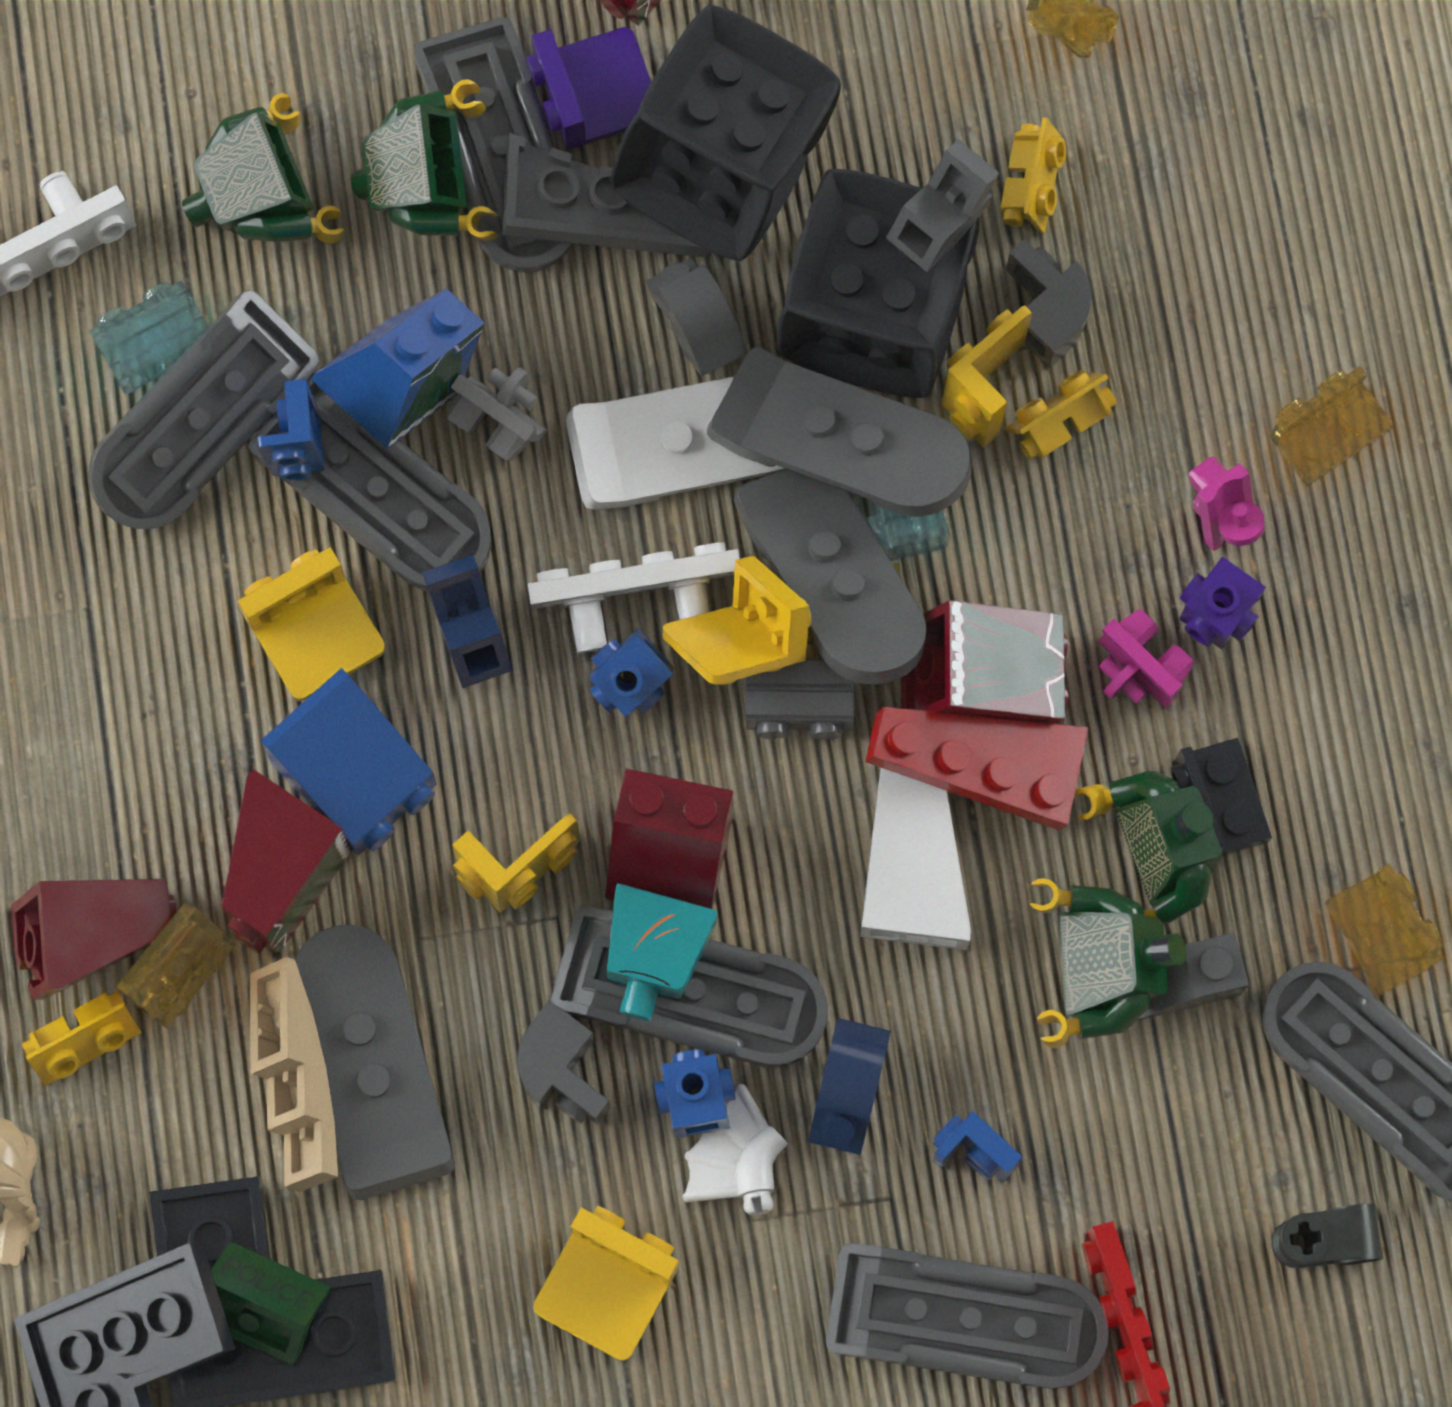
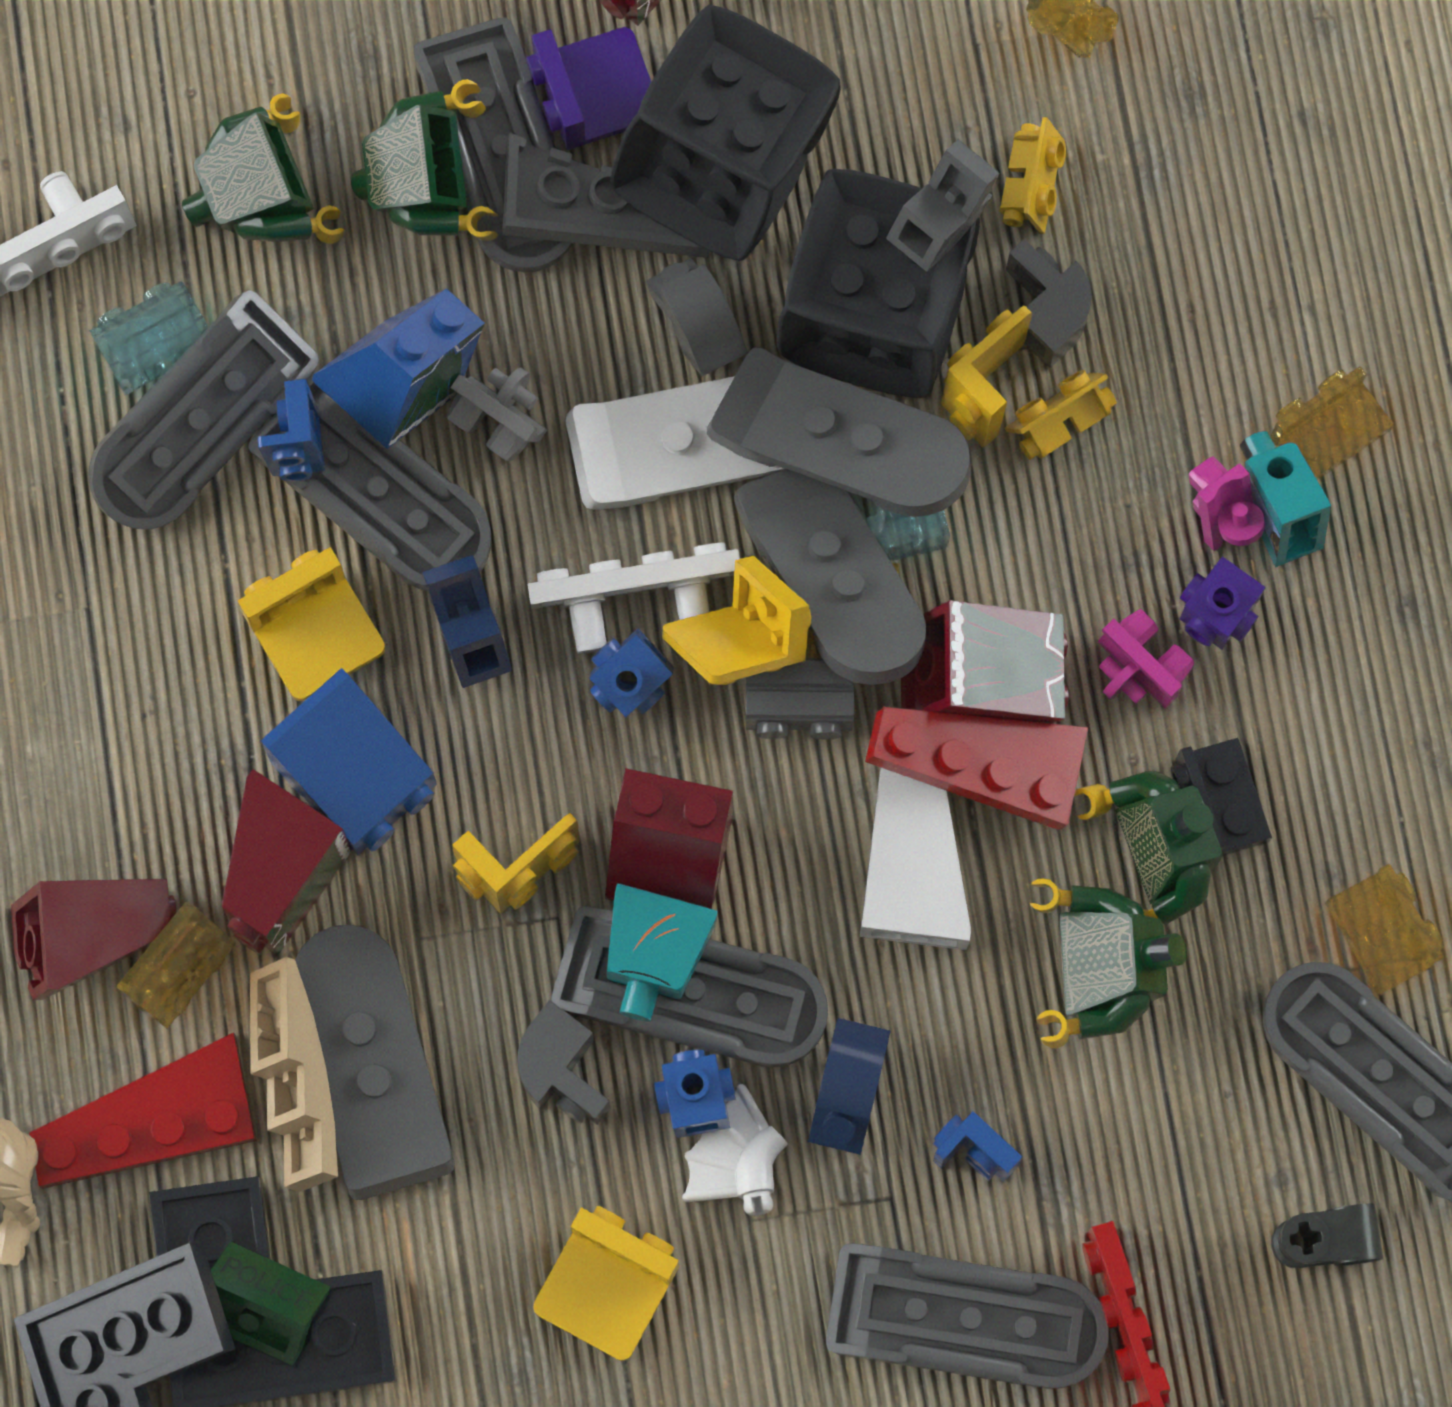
(59, 1051): yellow hinge -> none
(161, 1117): none -> red wing
(1208, 975): dark grey slope -> none
(1289, 497): none -> teal torso

